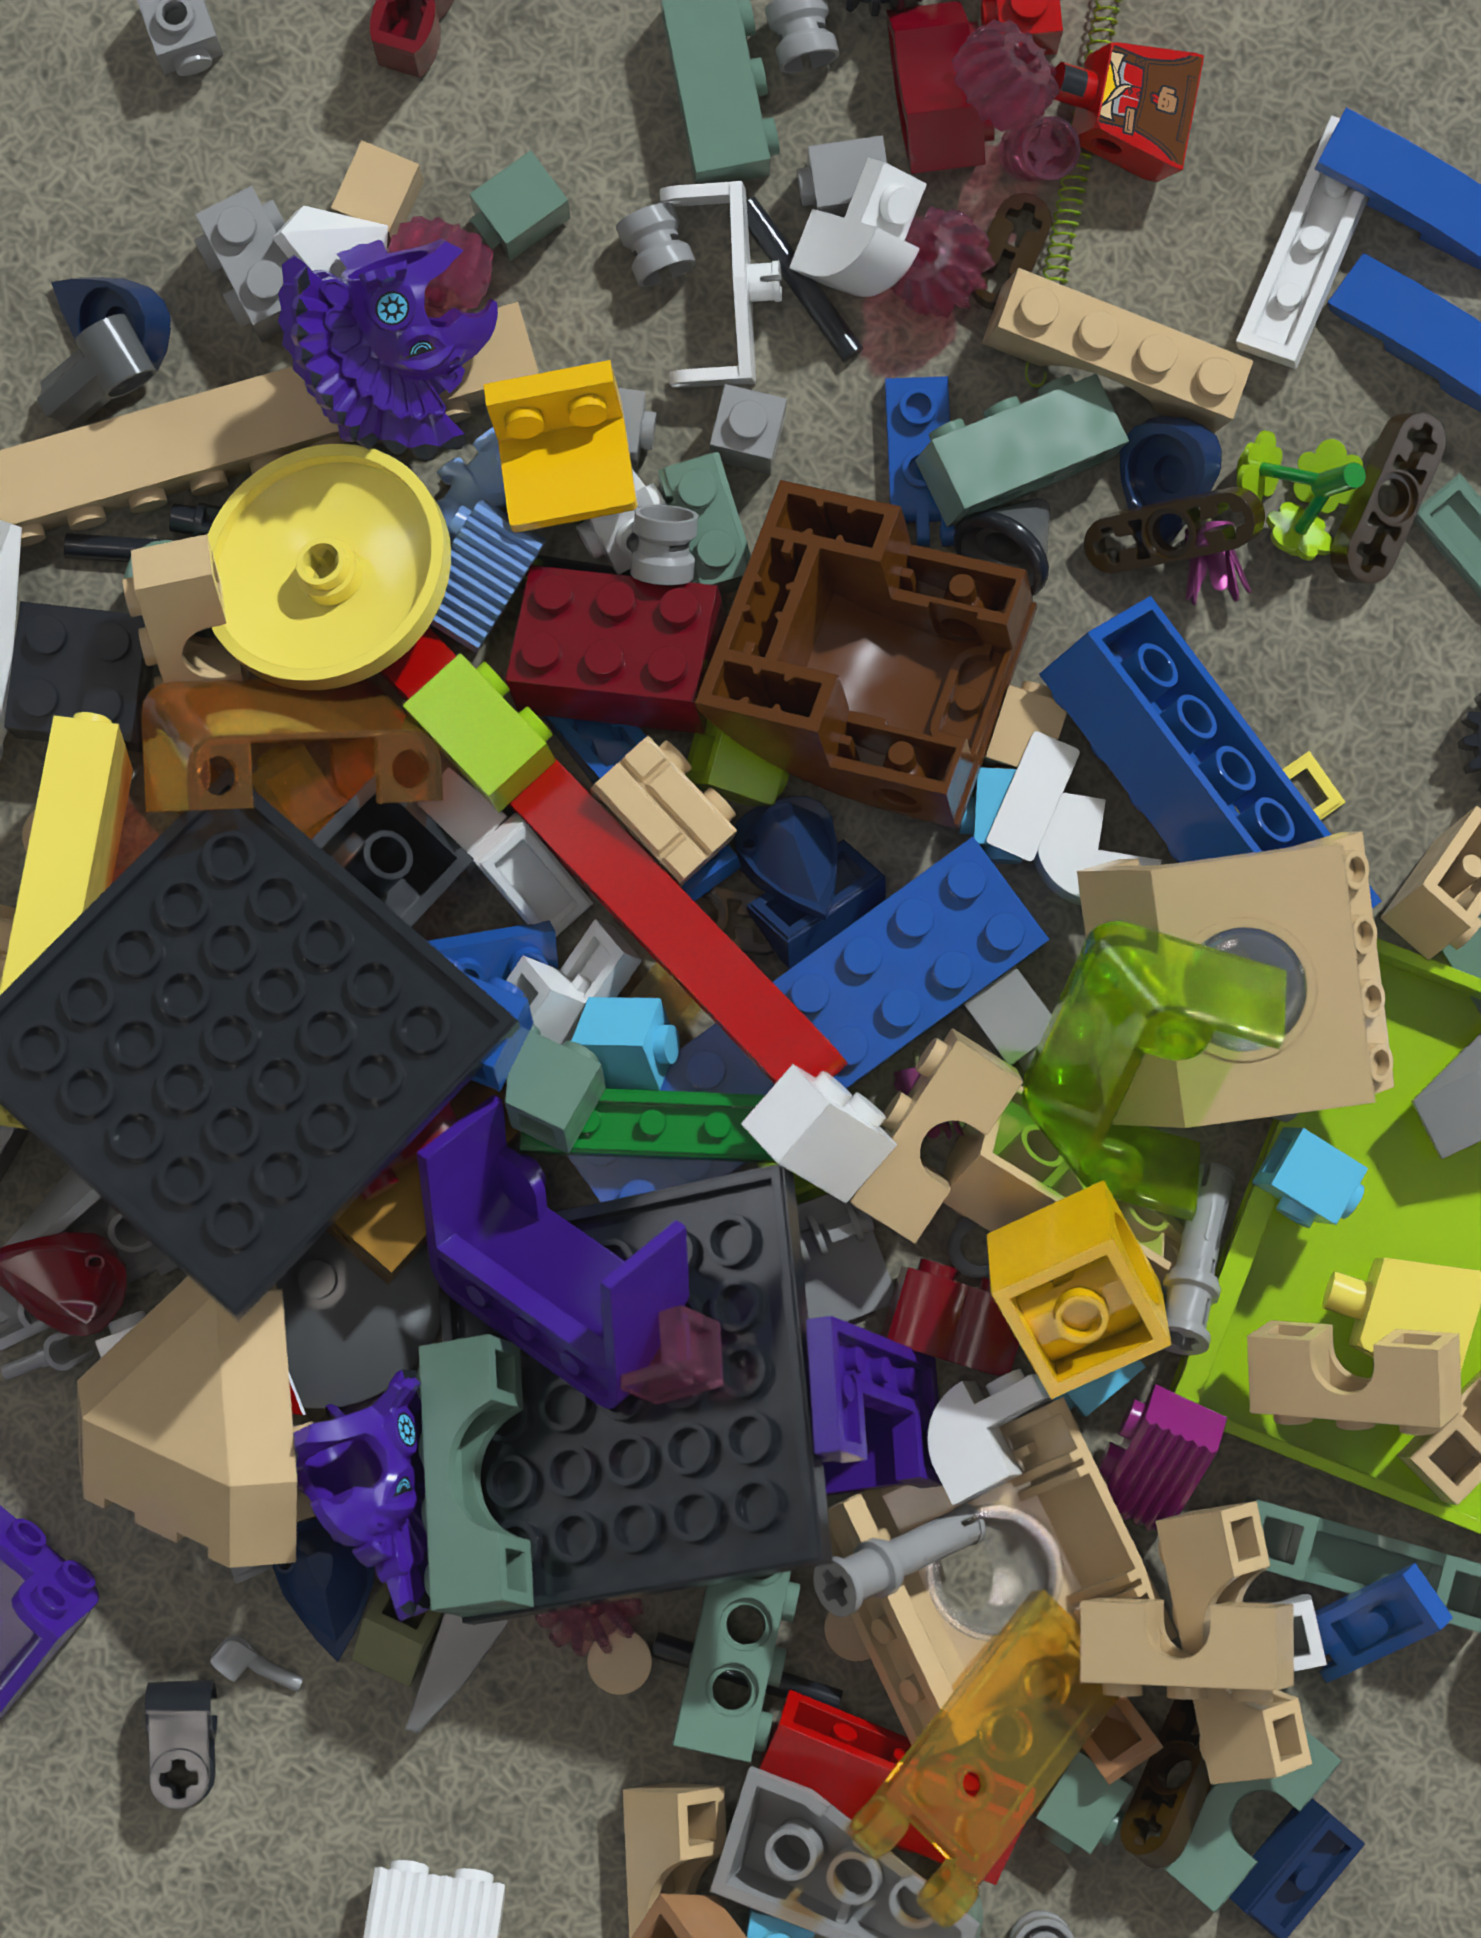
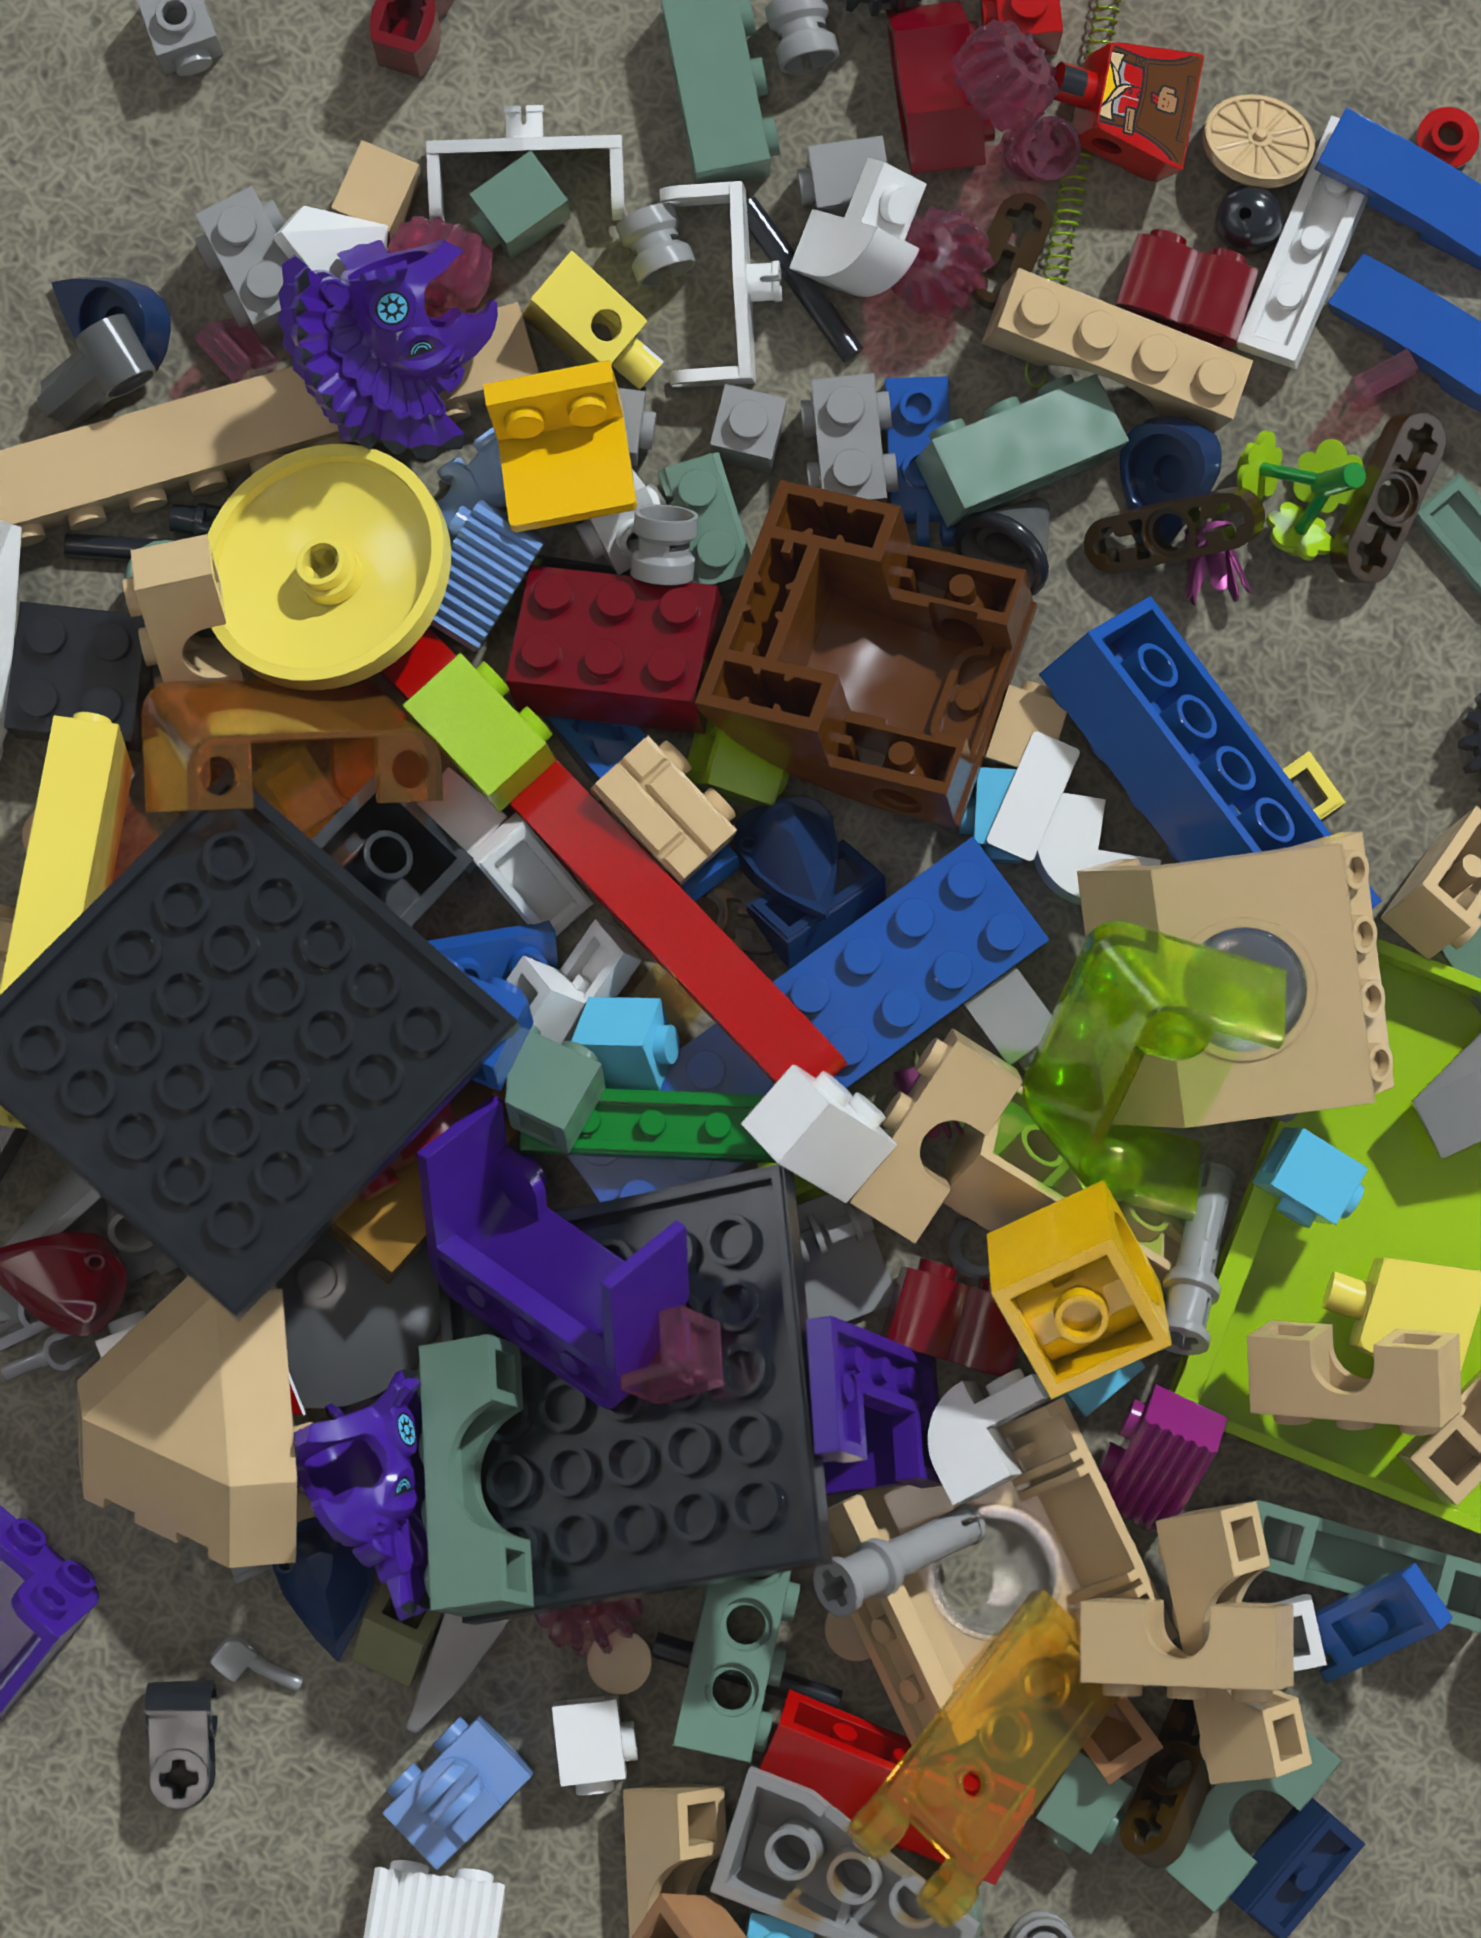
(235, 350): none -> clear pink tile
(457, 1790): none -> medium blue brick
(524, 138): none -> white piece
(579, 297): none -> light yellow torso
(592, 1743): none -> white brick
(847, 424): none -> light grey brick
(1187, 288): none -> dark red brick
(1258, 141): none -> tan wheel
(1259, 230): none -> black piece
(1381, 381): none -> clear pink tile
(1461, 123): none -> red plate

